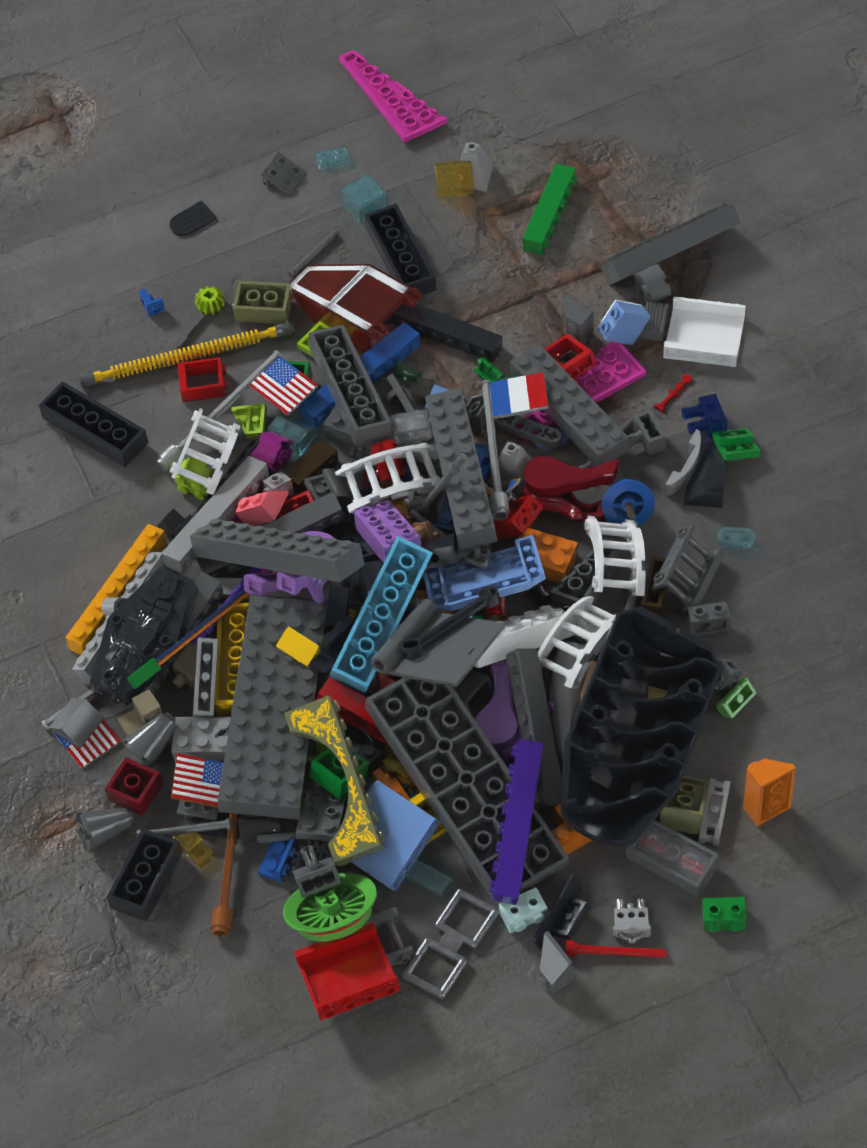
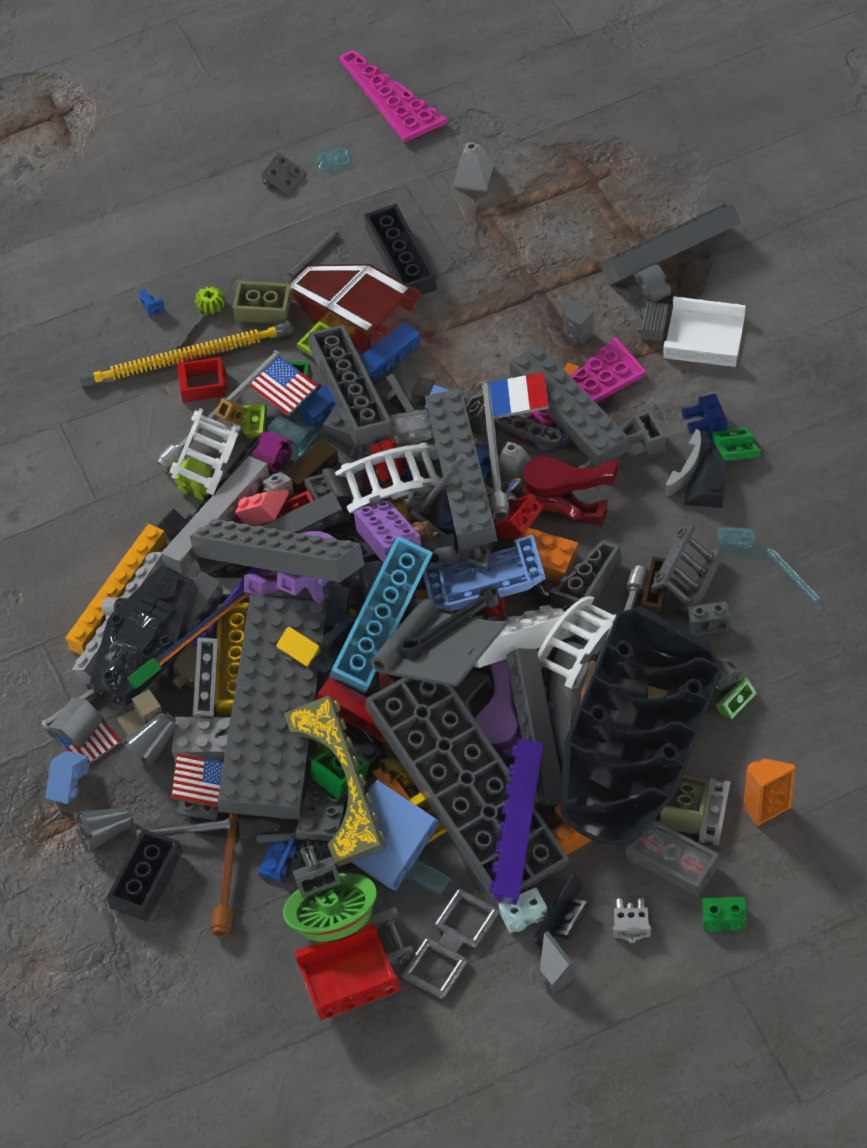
(64, 775): none -> medium blue brick
(93, 424): black brick -> none
(133, 786): dark red brick -> none
(191, 219): black window -> none
(195, 848): clear yellow slope -> none
(234, 414): none -> pearl gold brick
(363, 197): clear light blue brick -> none
(408, 374): clear green arm -> none
(448, 330): black brick -> none
(453, 178): clear yellow slope -> none
(488, 371): green hinge -> none
(549, 209): green brick -> none
(574, 949): red piece -> none
(584, 360): red window -> none
(623, 322): medium blue piece -> none
(629, 501): blue piece -> none
(635, 545): white fence -> none
(686, 379): red piece -> none
(793, 575): none -> clear light blue bar

